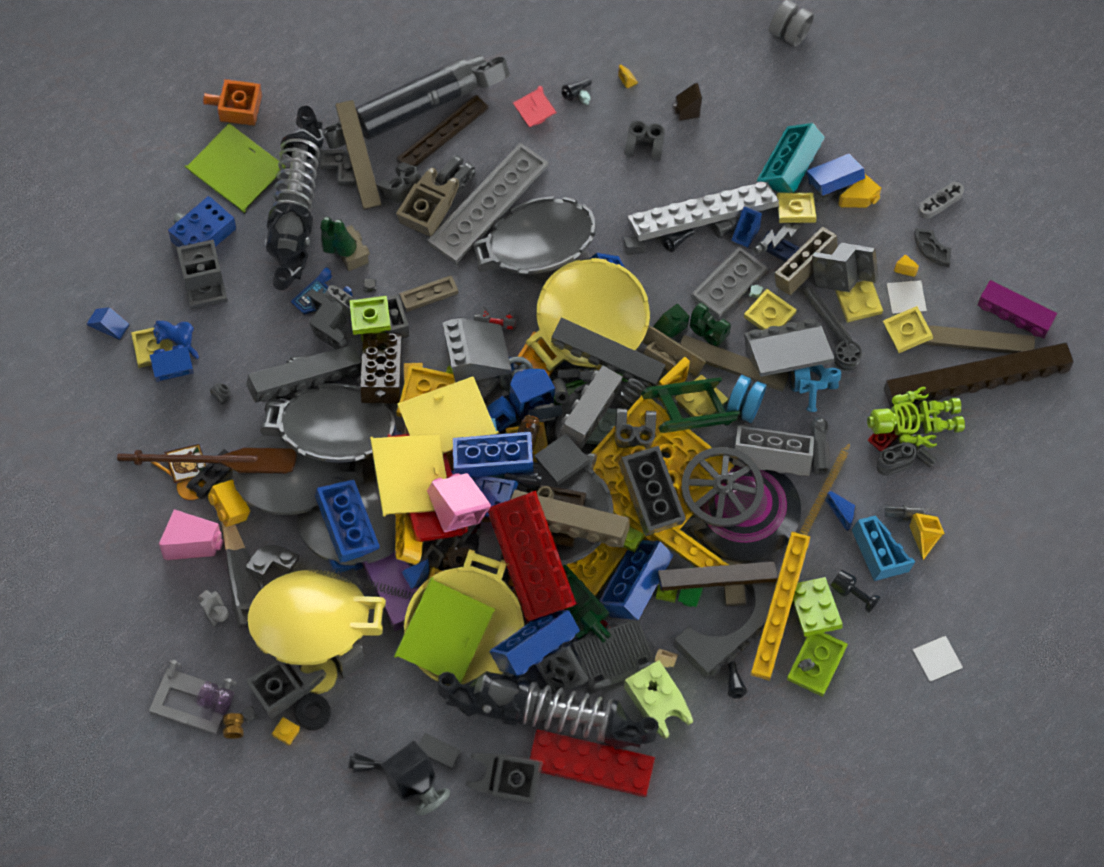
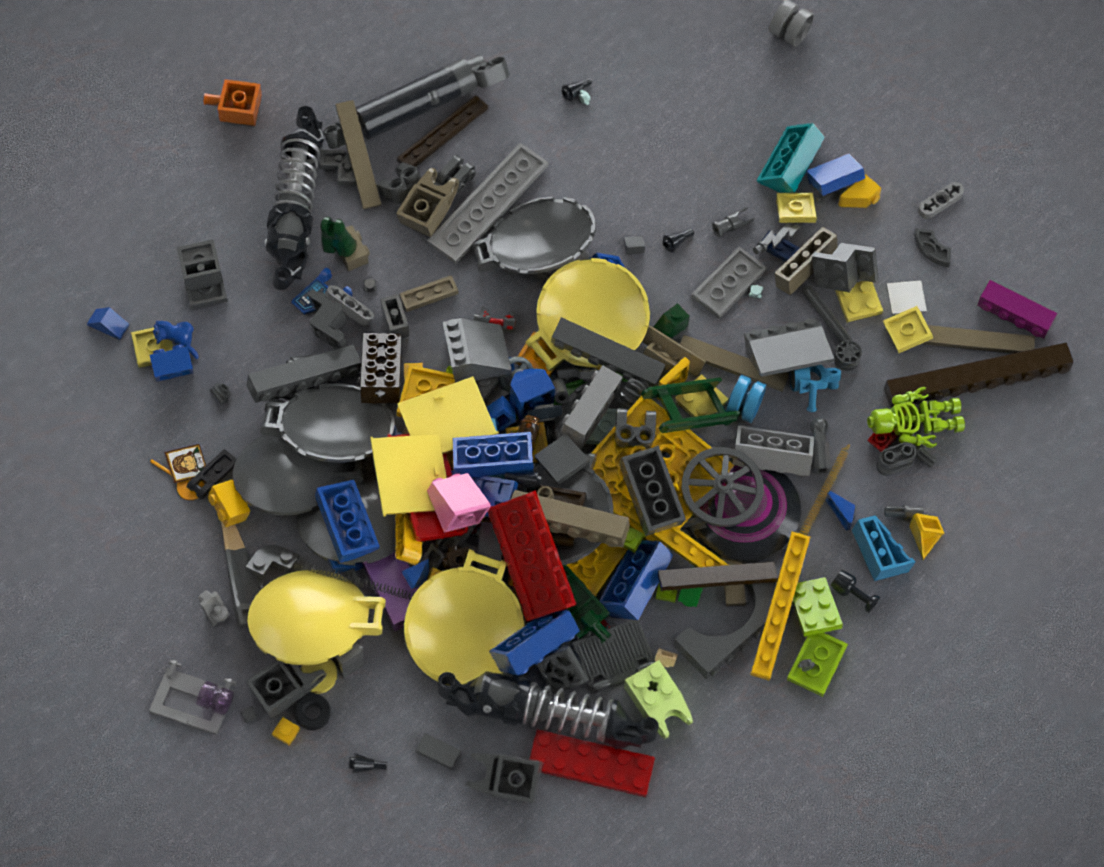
(190, 537): bright pink slope -> none
(202, 224): blue piece -> none
(233, 726): pearl gold wheel -> none
(235, 169): lime piece -> none
(241, 460): reddish brown piece -> none
(370, 315): lime plant -> none
(412, 775): black piece -> none
(444, 631): lime piece -> none
(534, 107): coral hat -> none
(626, 76): yellow slope -> none
(645, 136): dark grey piece -> none
(688, 103): dark brown slope -> none
(702, 211): light grey plate -> none
(704, 325): dark green piece -> none
(736, 687): black cone -> none
(747, 227): blue slope -> none
(769, 311): light yellow plate -> none
(906, 266): yellow slope -> none
(937, 658): white sticker -> none

